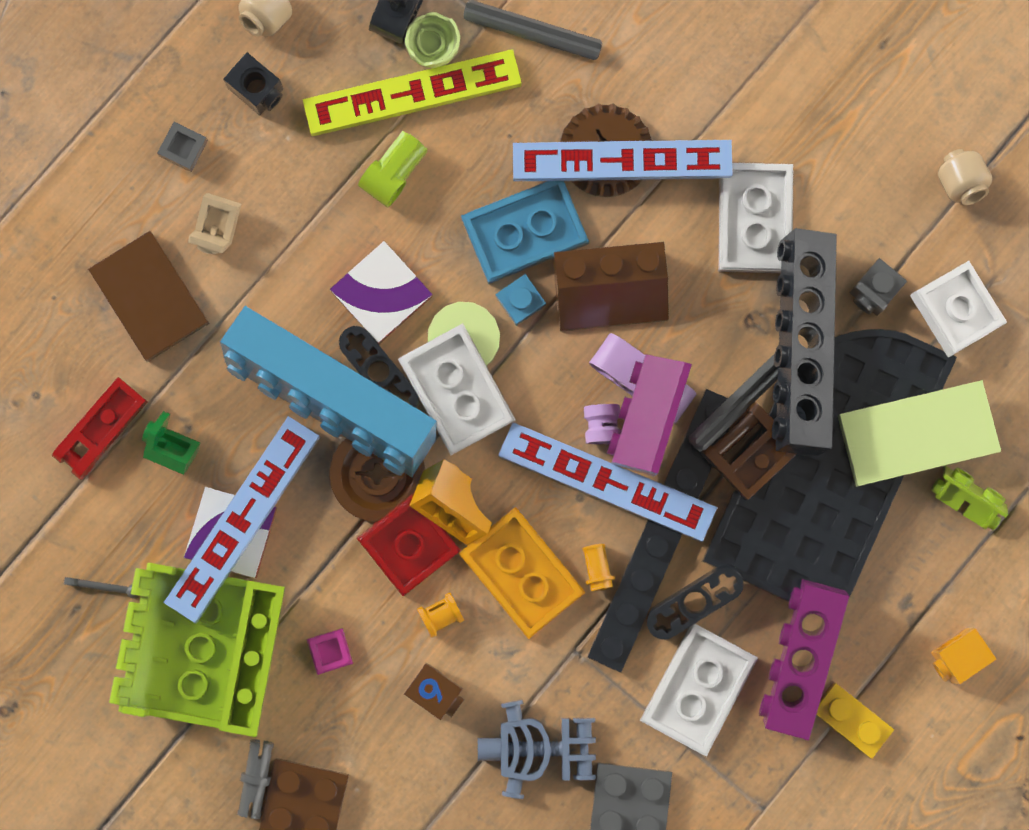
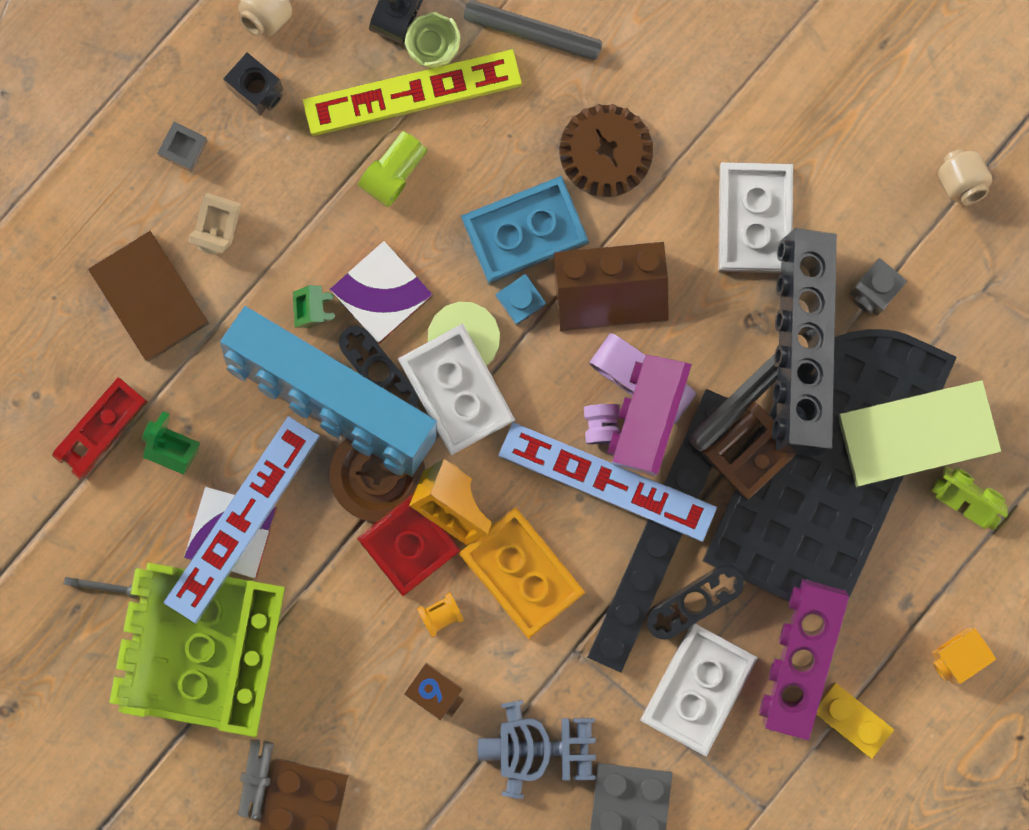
(309, 306): none -> green tile
(330, 651): dark pink tile -> none
(597, 567): light orange pin -> none
(622, 160): light blue tile -> none
(958, 308): white tile -> none

